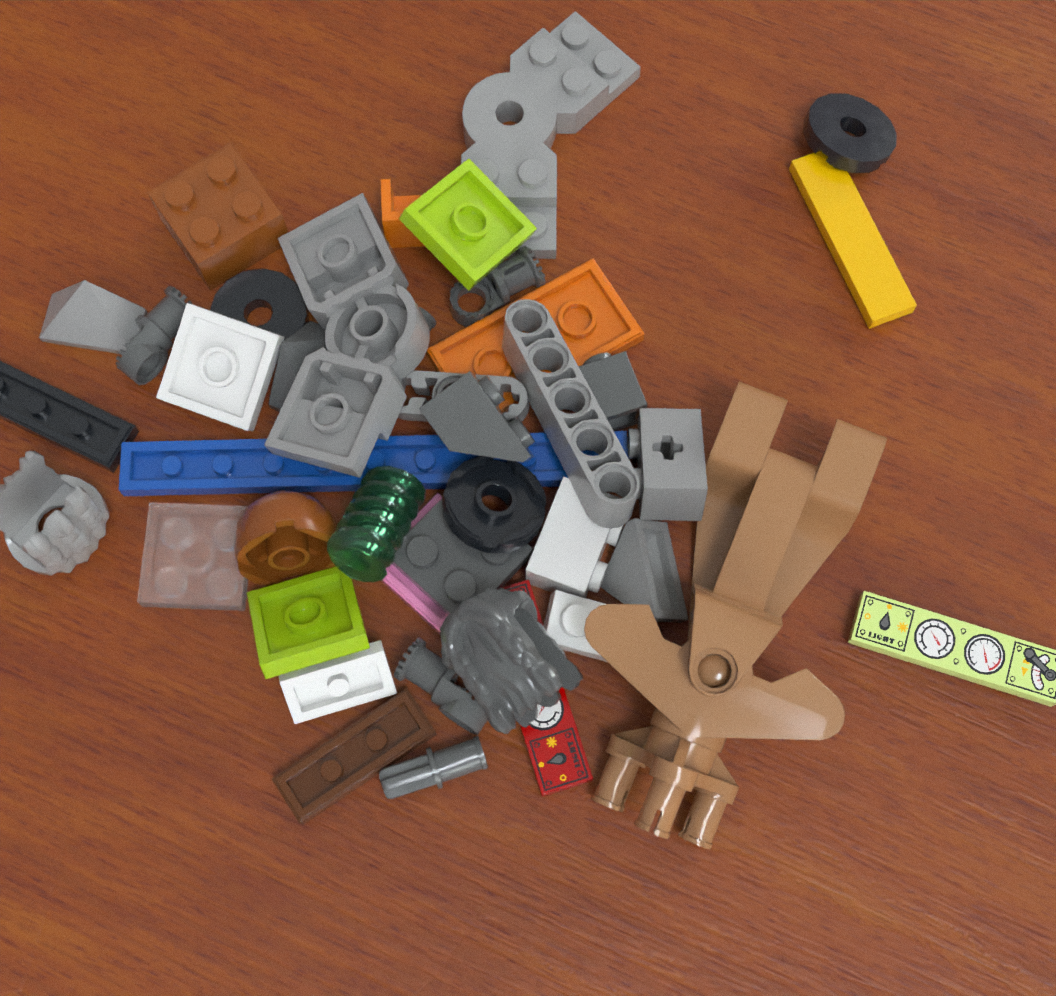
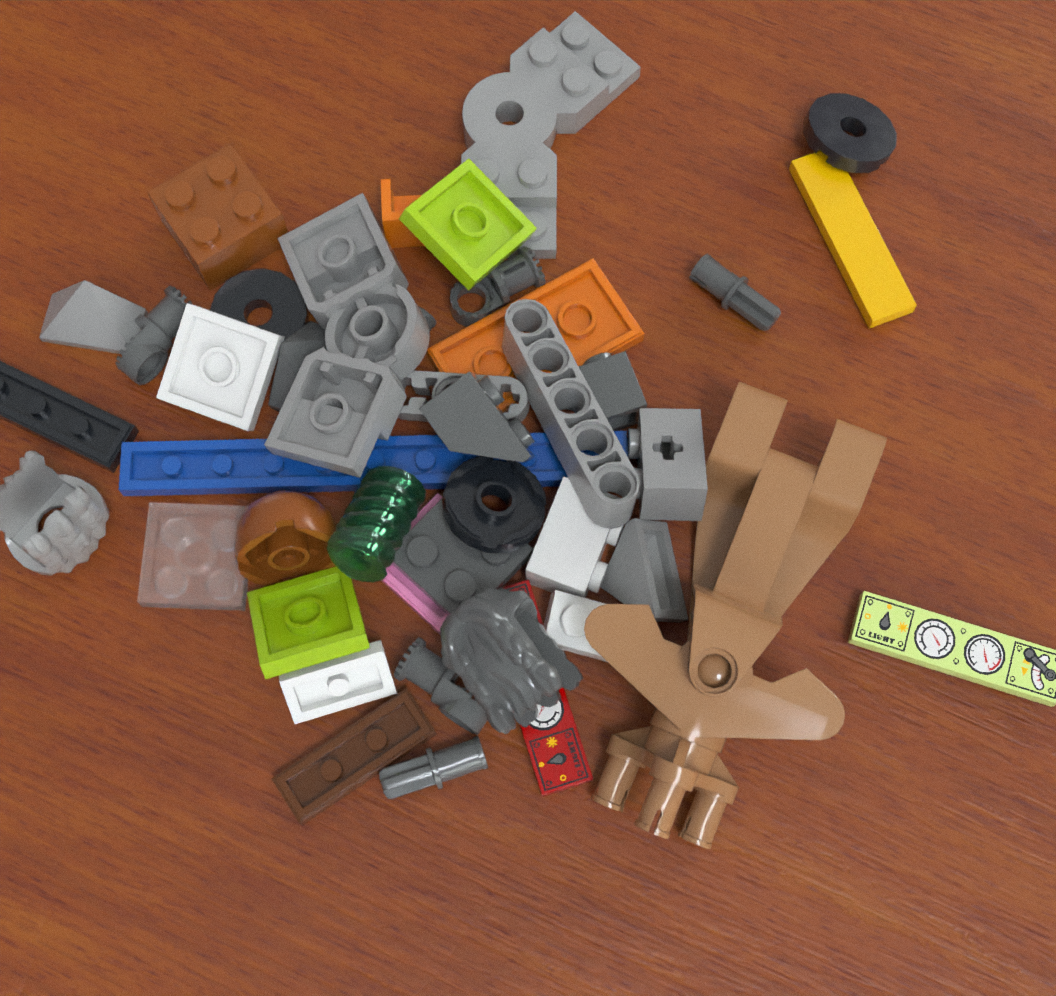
(734, 292): none -> dark grey axle

